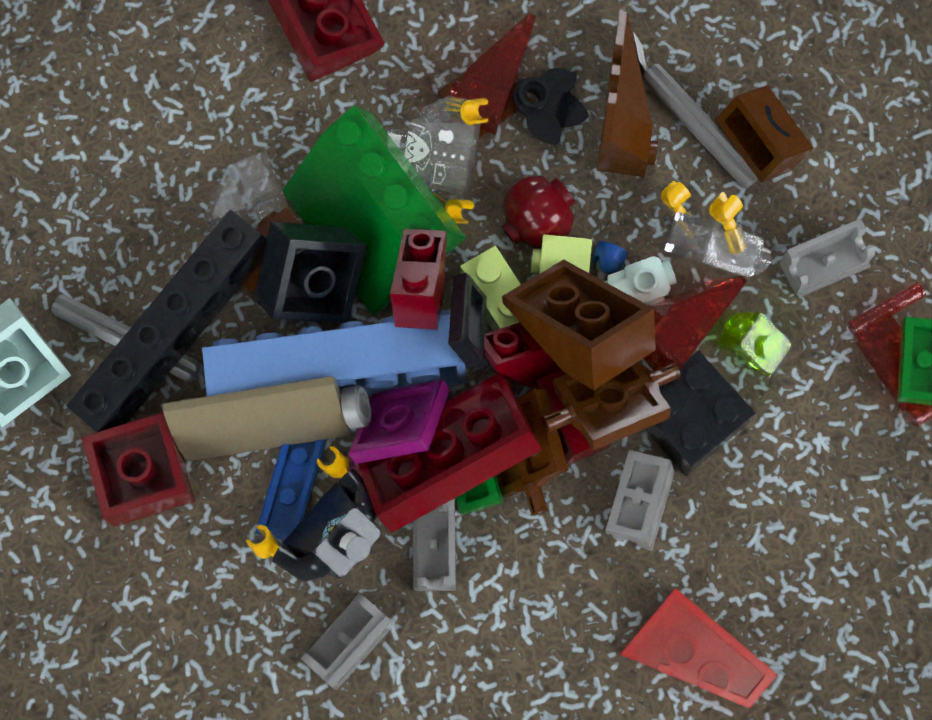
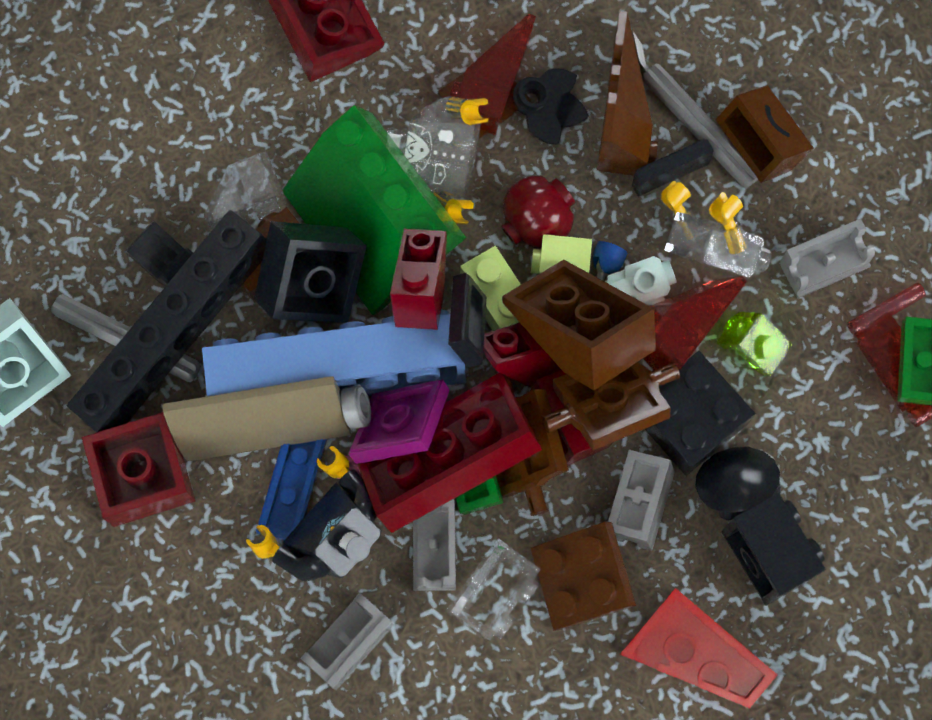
(158, 253): none -> black bracket
(478, 581): none -> clear window
(583, 576): none -> reddish brown plate
(672, 167): none -> black tile
(737, 480): none -> black dish
(774, 548): none -> black brick

